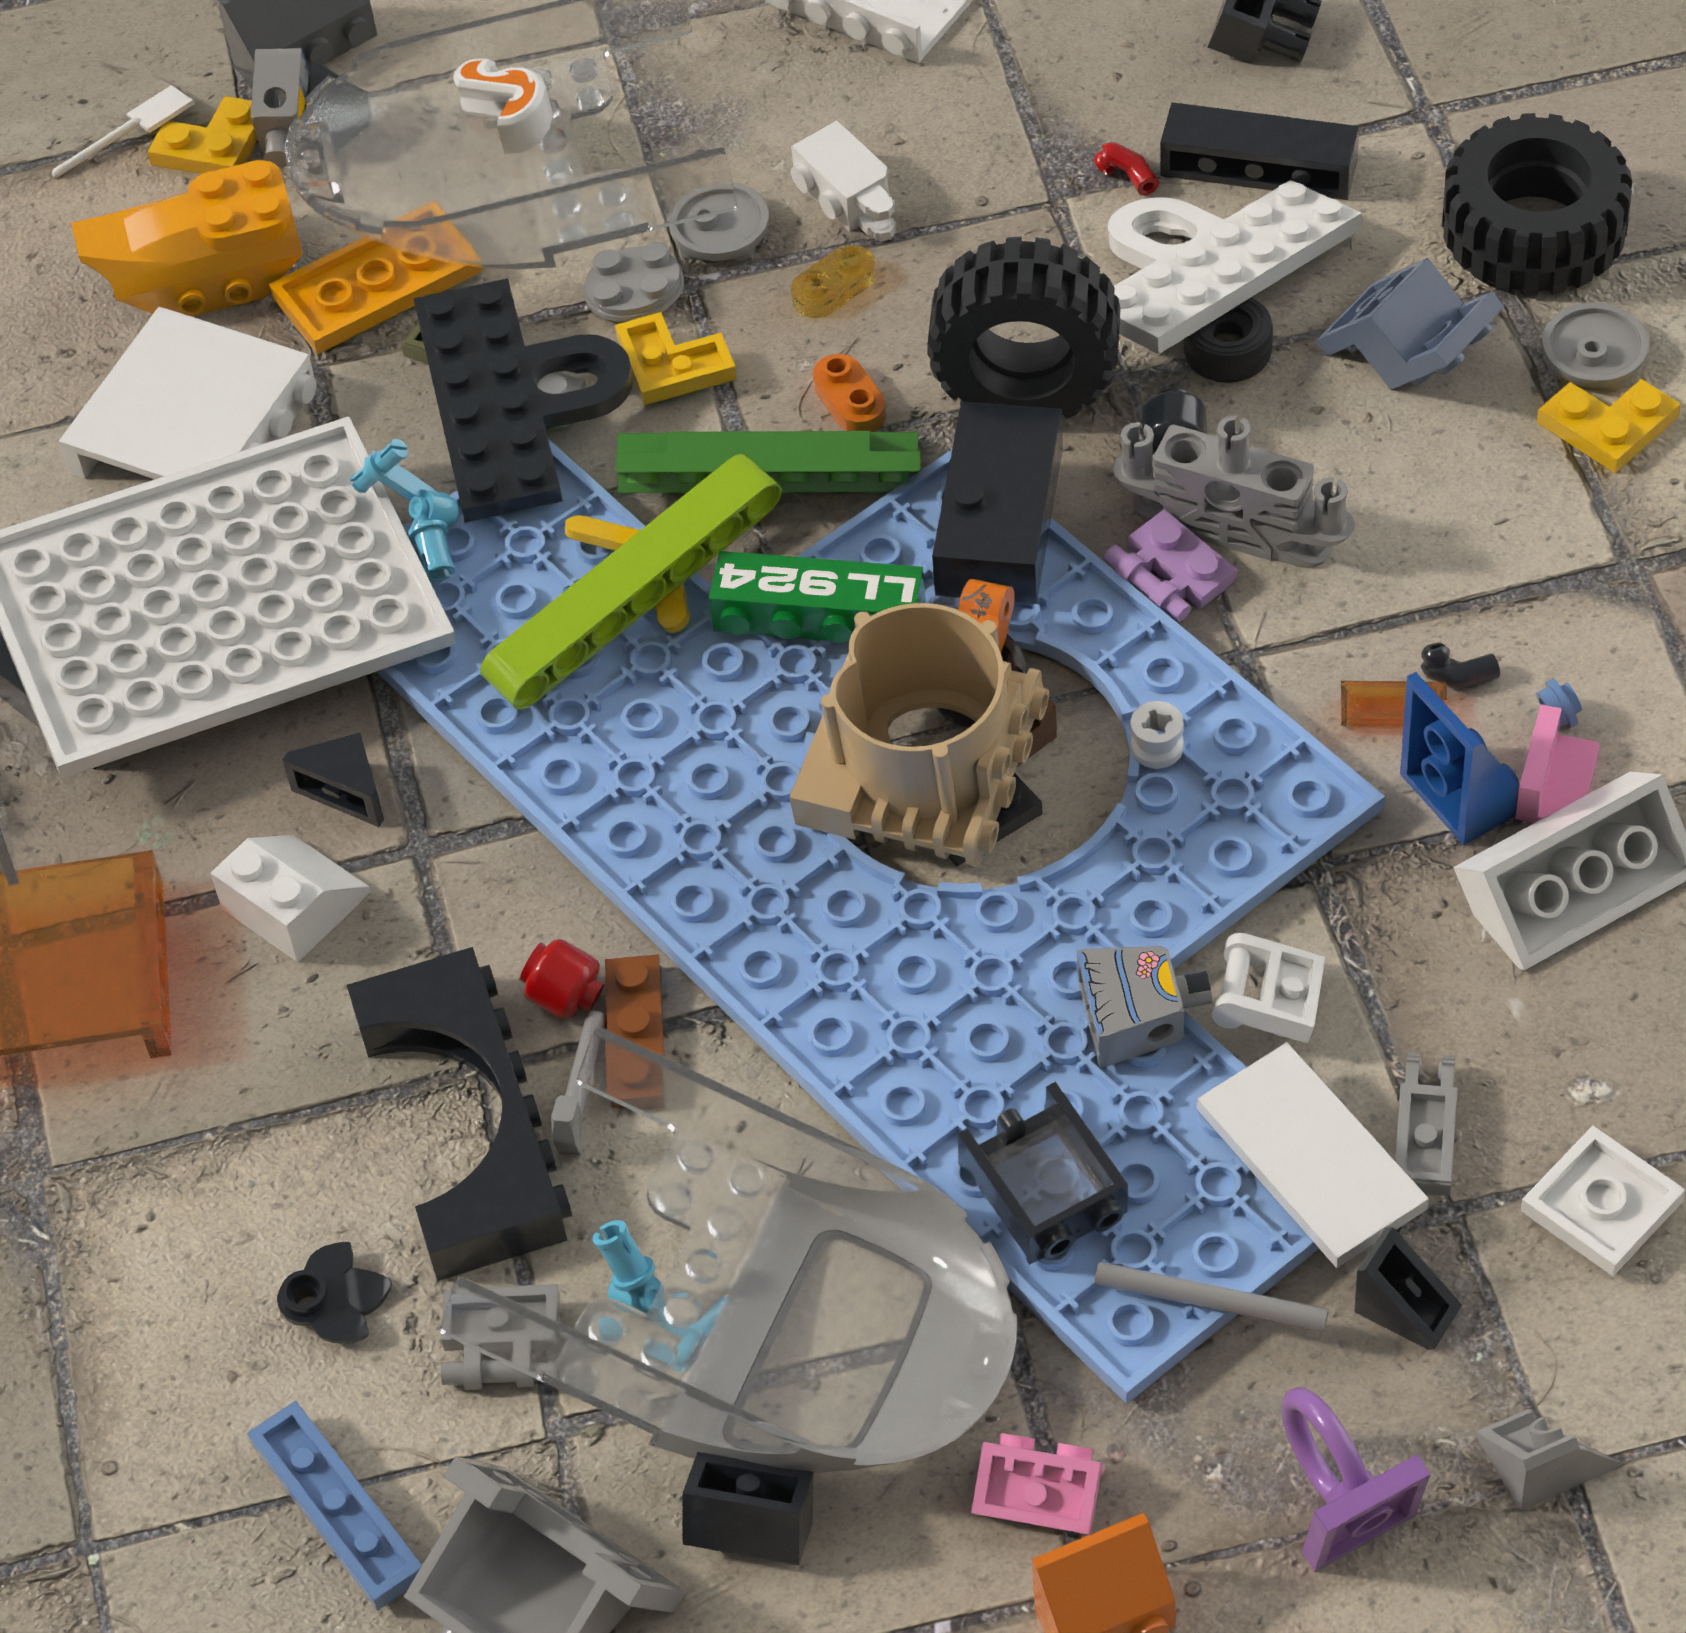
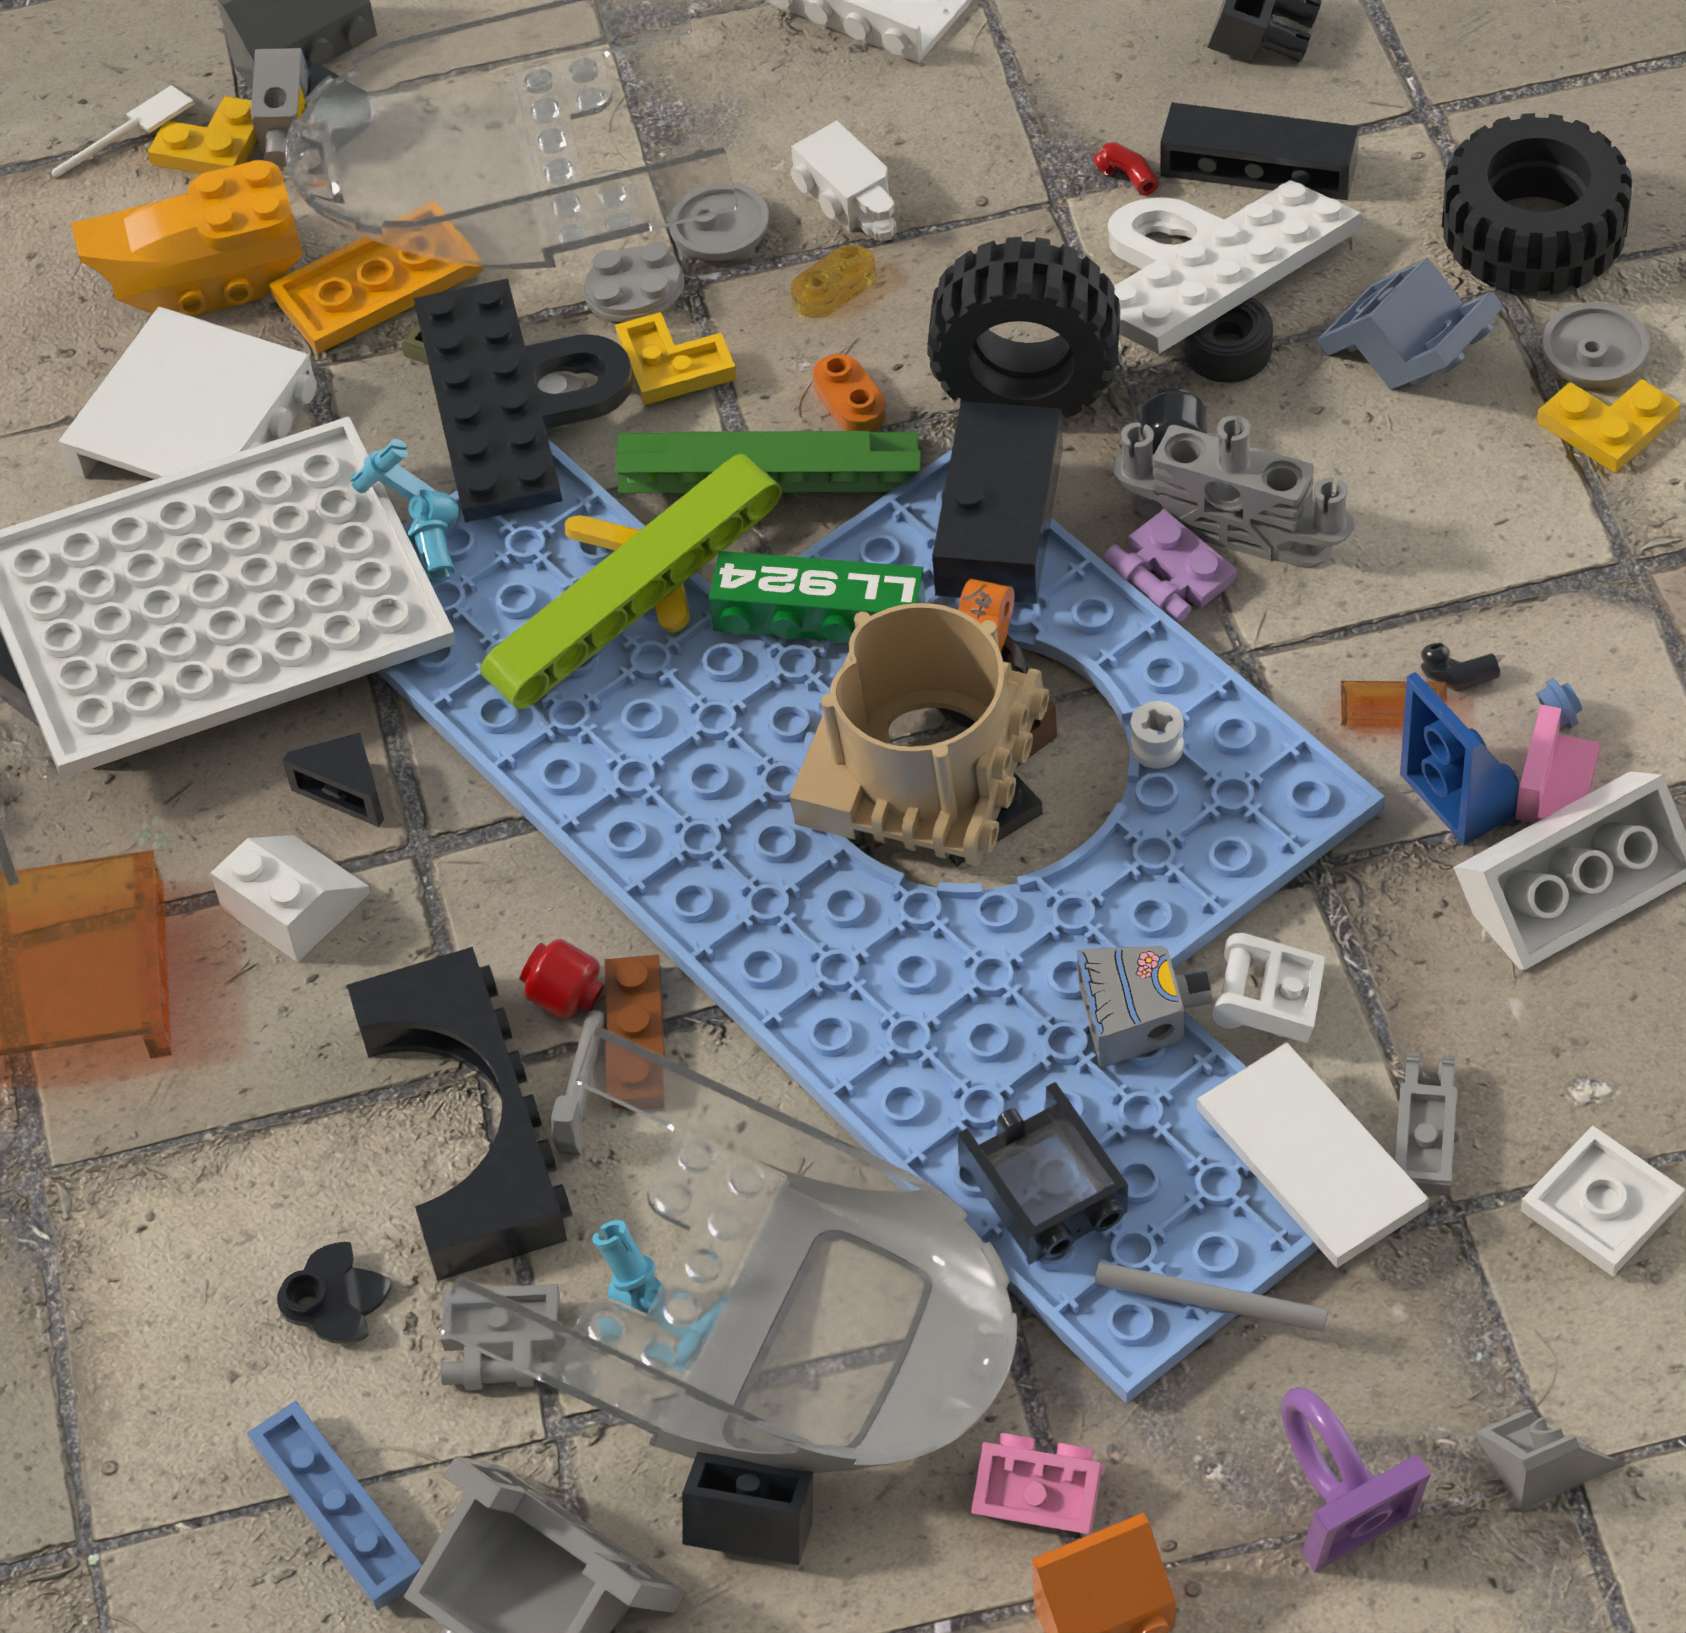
(511, 96): white animal -> none
(1403, 1292): black slope -> none

